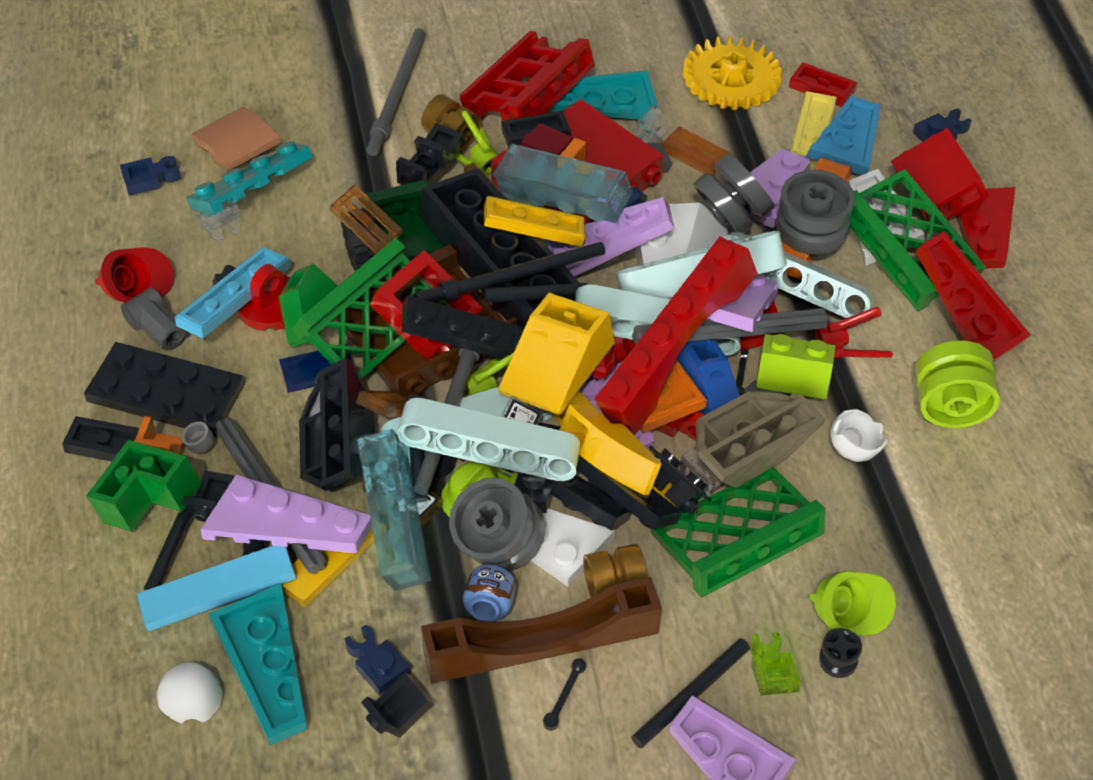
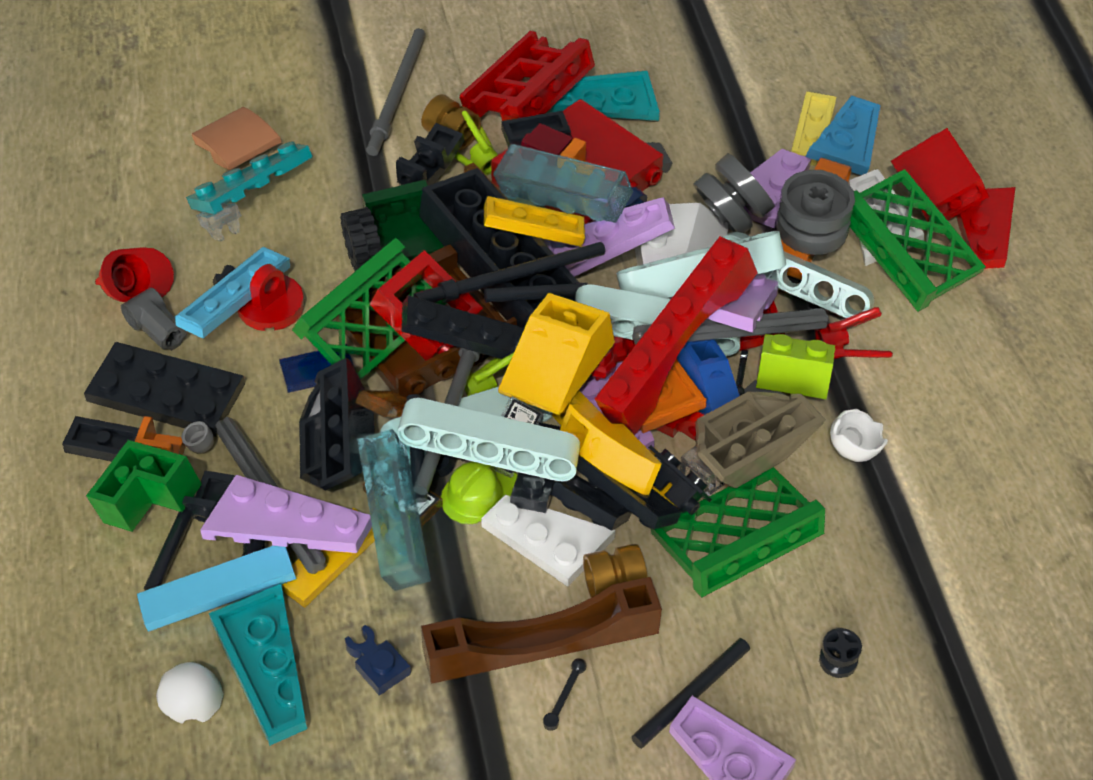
(145, 175): dark blue plate -> none
(299, 295): green slope -> none
(356, 228): clear orange tile -> none
(397, 707): black bracket -> none
(489, 593): medium blue head -> none
(497, 524): dark grey wheel -> none
(650, 126): clear tile -> none
(693, 154): clear orange tile -> none
(736, 68): yellow gear -> none
(773, 670): clear neon green plate -> none
(820, 81): red tile -> none
(855, 602): lime piece -> none
(937, 123): dark blue plate -> none
(957, 384): lime wheel -> none
(970, 299): red wing -> none

